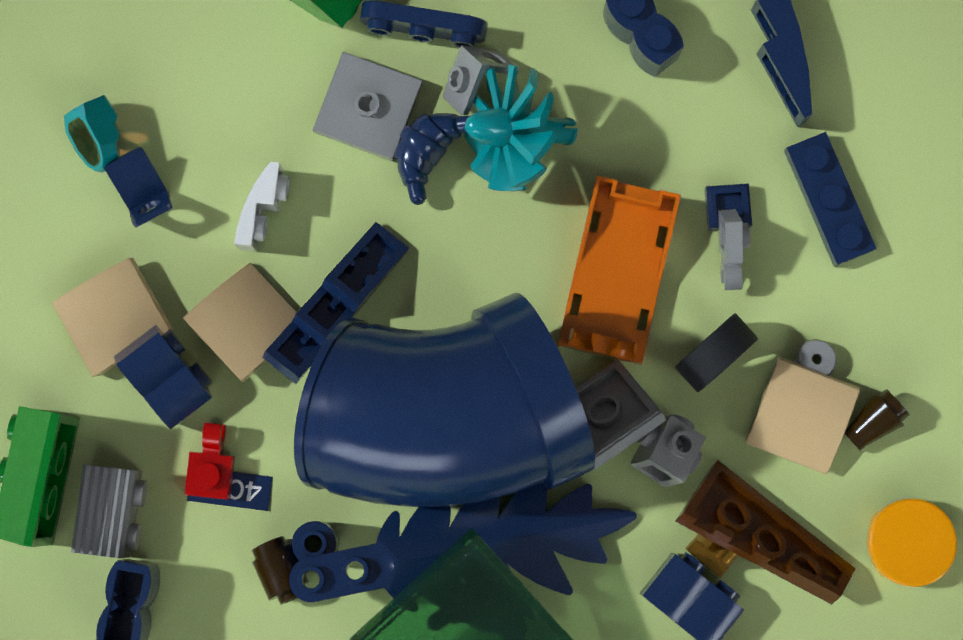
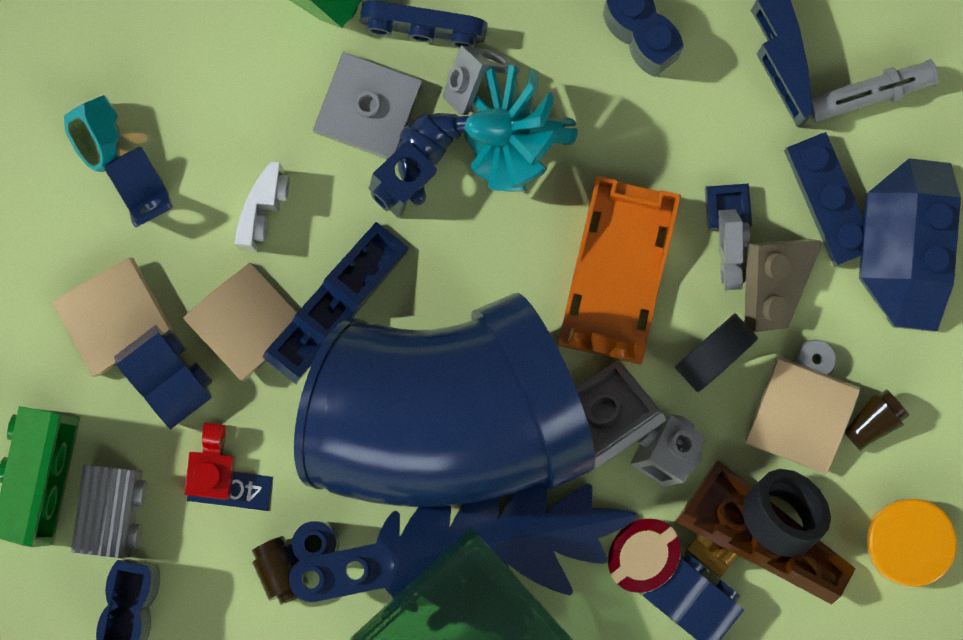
(392, 192): none -> dark blue bracket
(644, 555): none -> sticker
(770, 529): none -> black tyre
(776, 281): none -> dark tan wing
(911, 243): none -> dark blue wedge
(919, 75): none -> light grey pin

